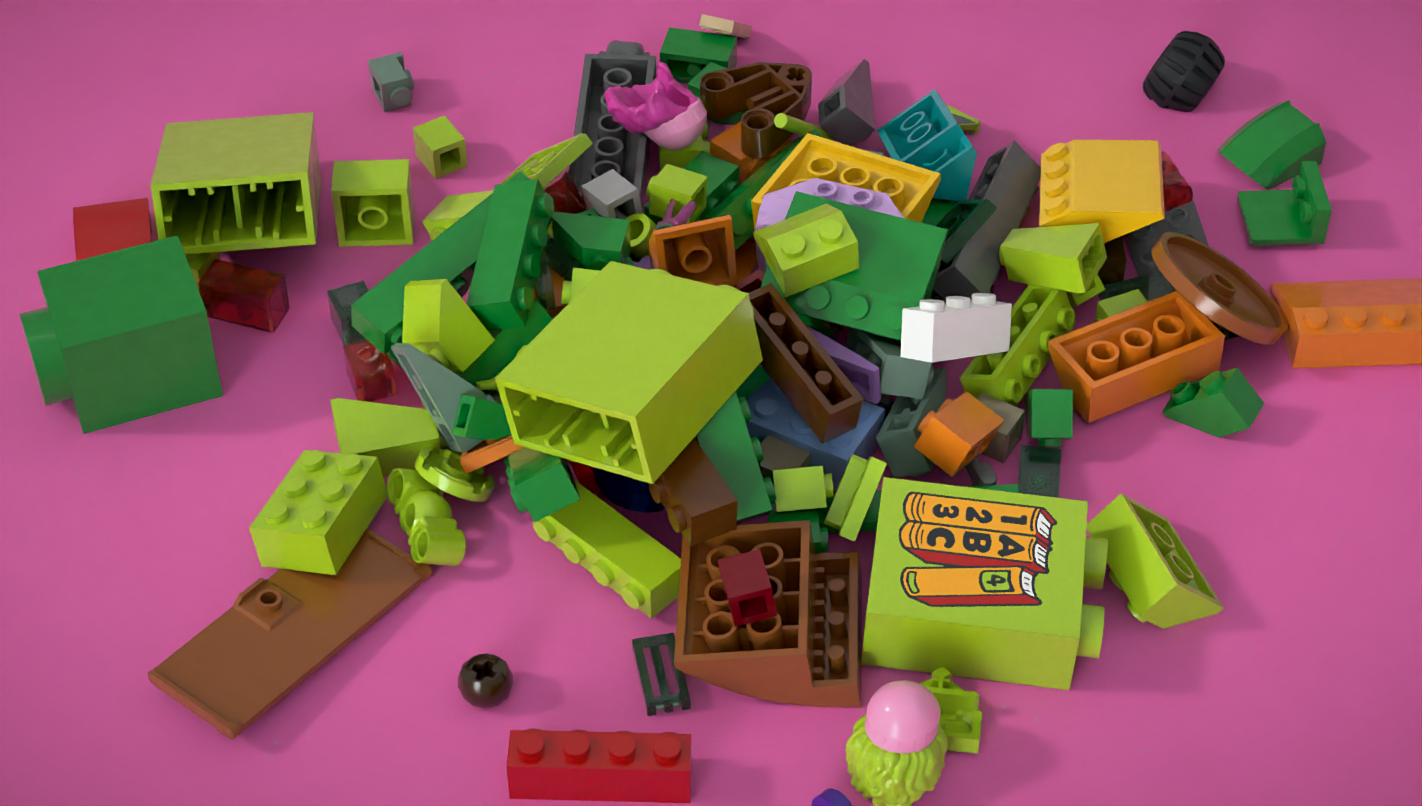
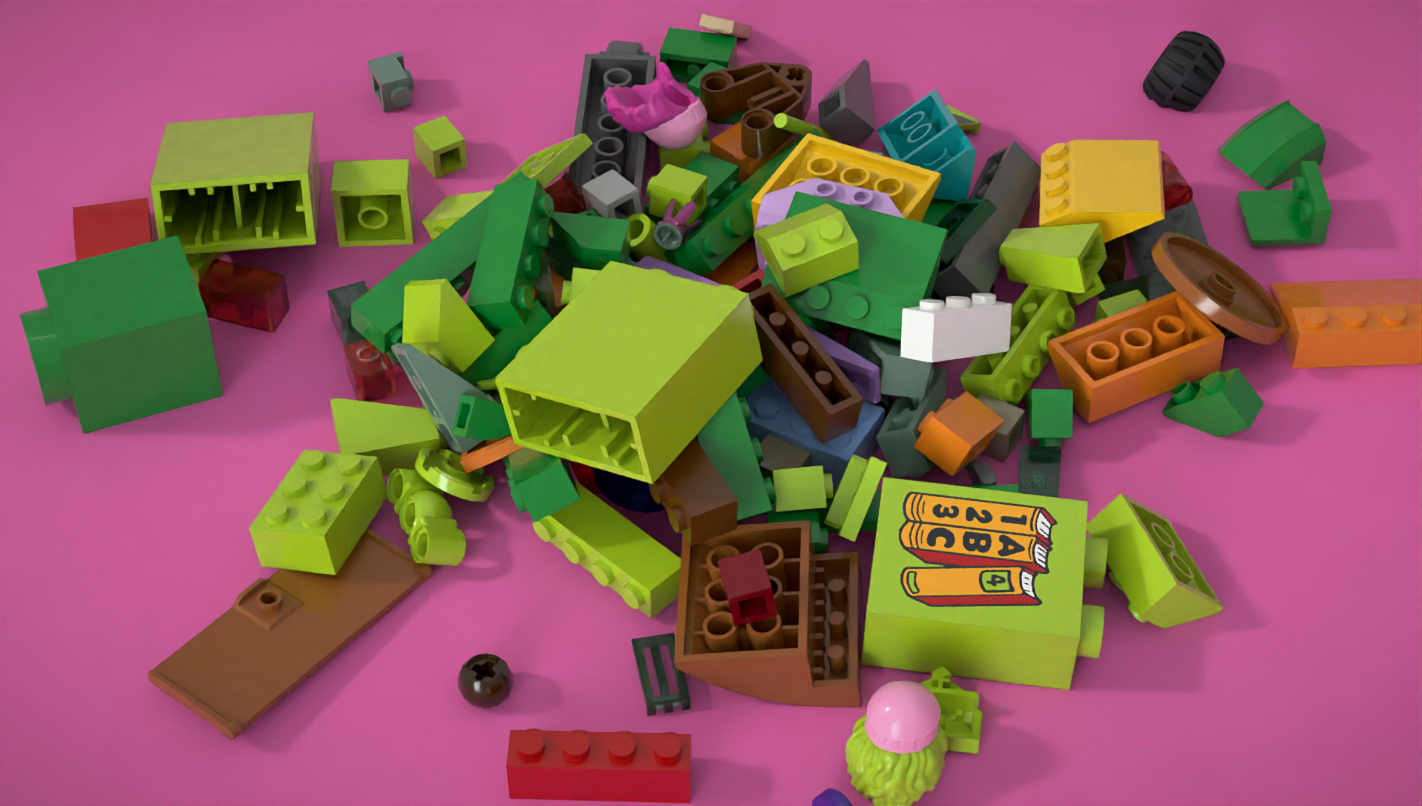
(696, 251): orange slope -> none

